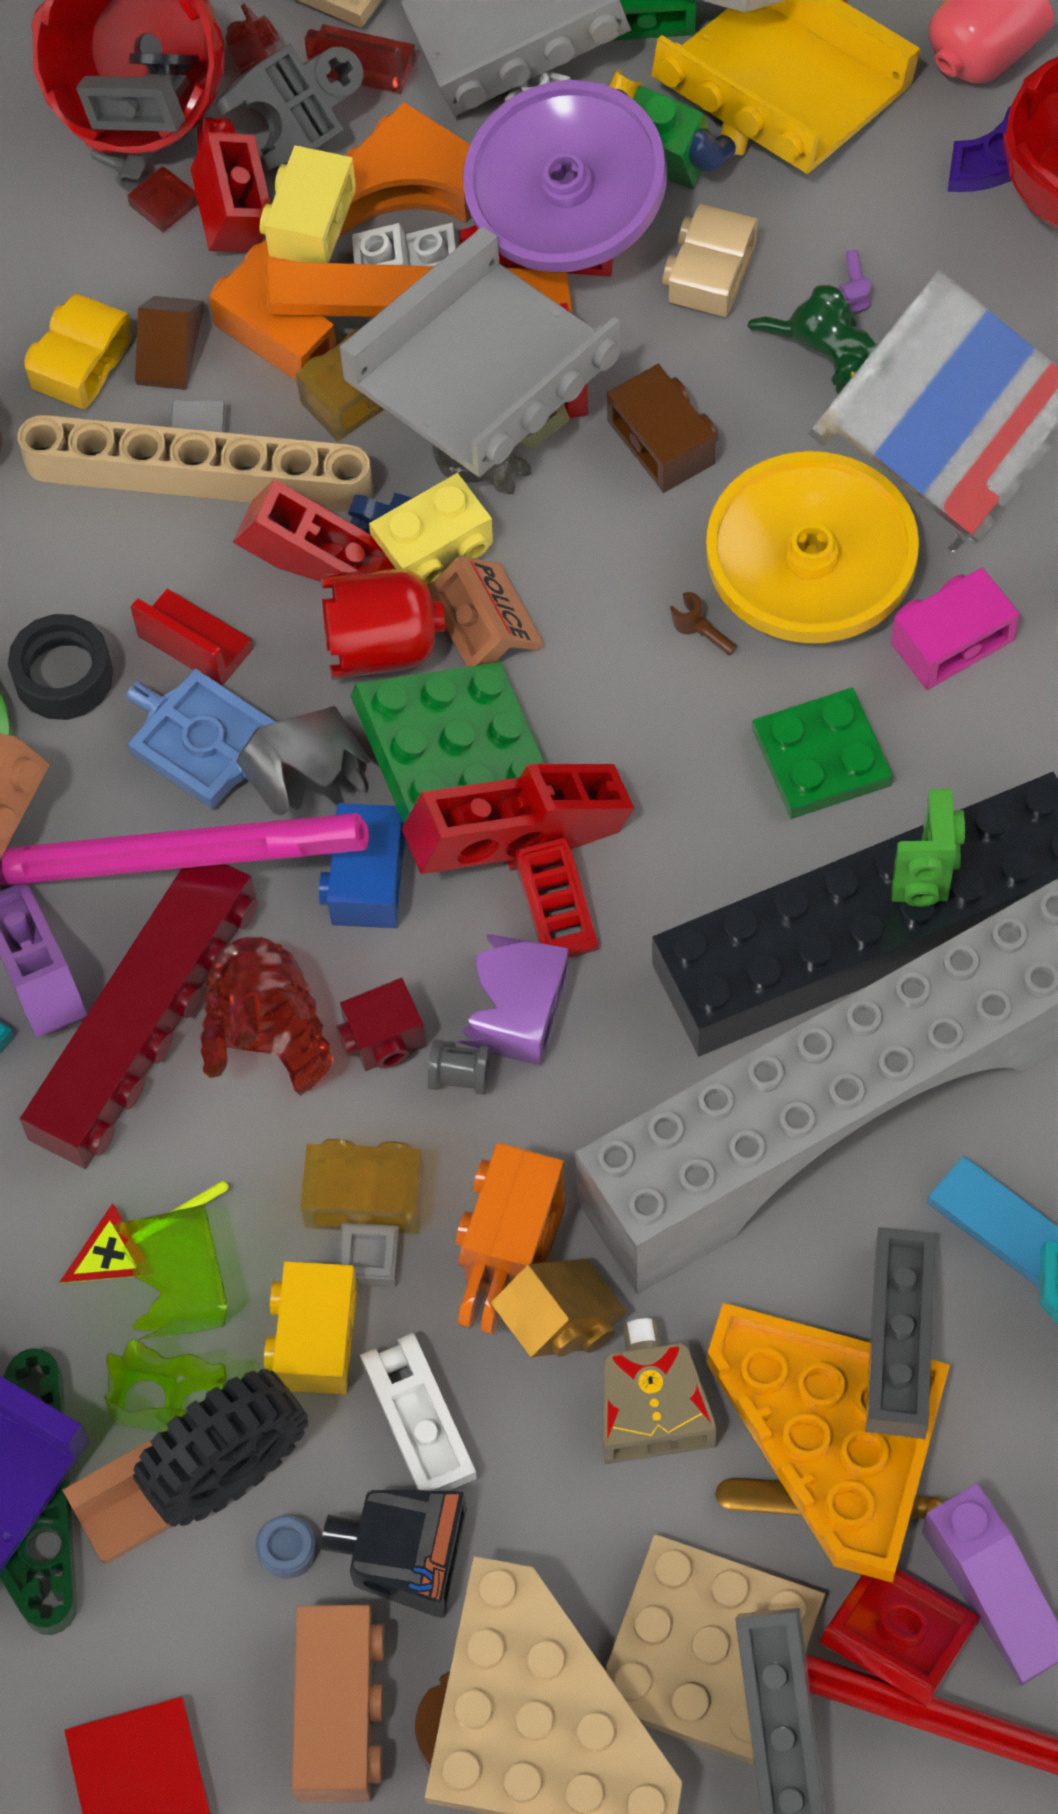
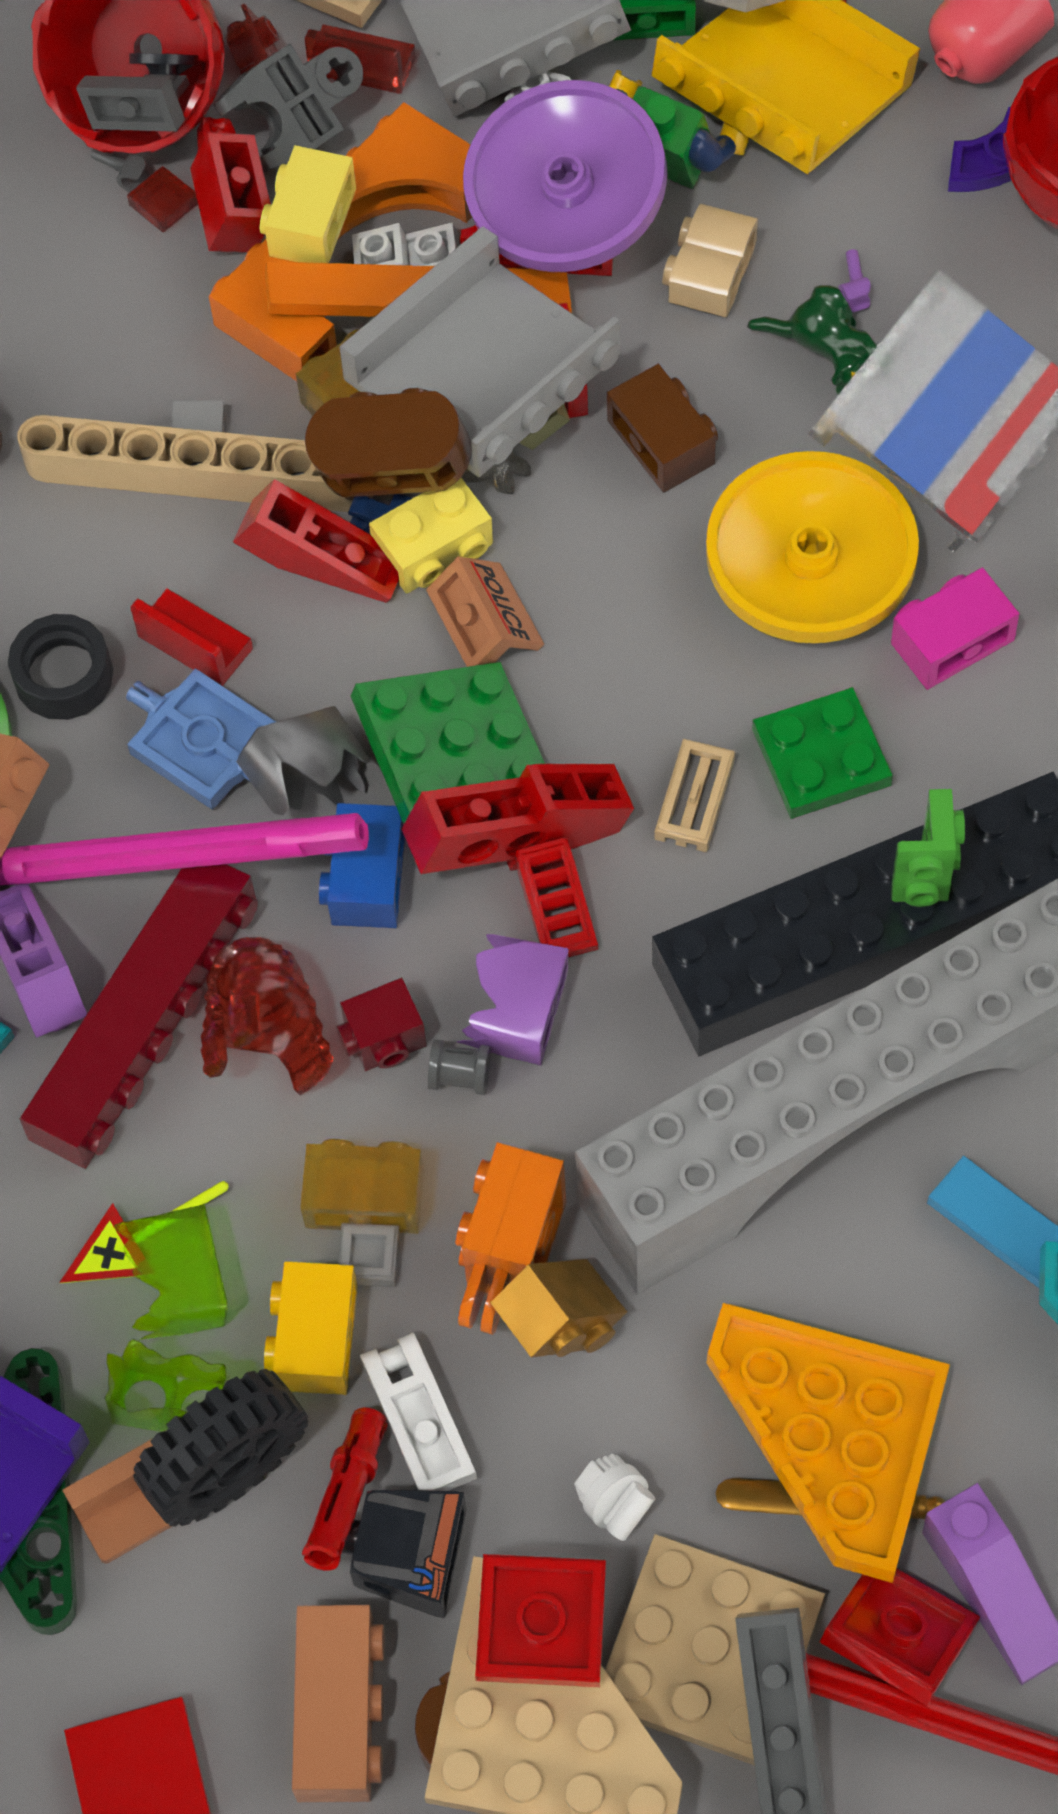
(78, 350): yellow brick -> none
(167, 341): reddish brown slope -> none
(286, 1547): sand blue tile -> none
(352, 1468): none -> red pin
(379, 621): red cylinder -> none
(388, 443): none -> reddish brown brick
(541, 1620): none -> red tile
(614, 1495): none -> white piece
(653, 1399): dark tan torso -> none
(684, 833): none -> tan tile
(695, 622): reddish brown hand -> none
(901, 1333): dark grey plate -> none

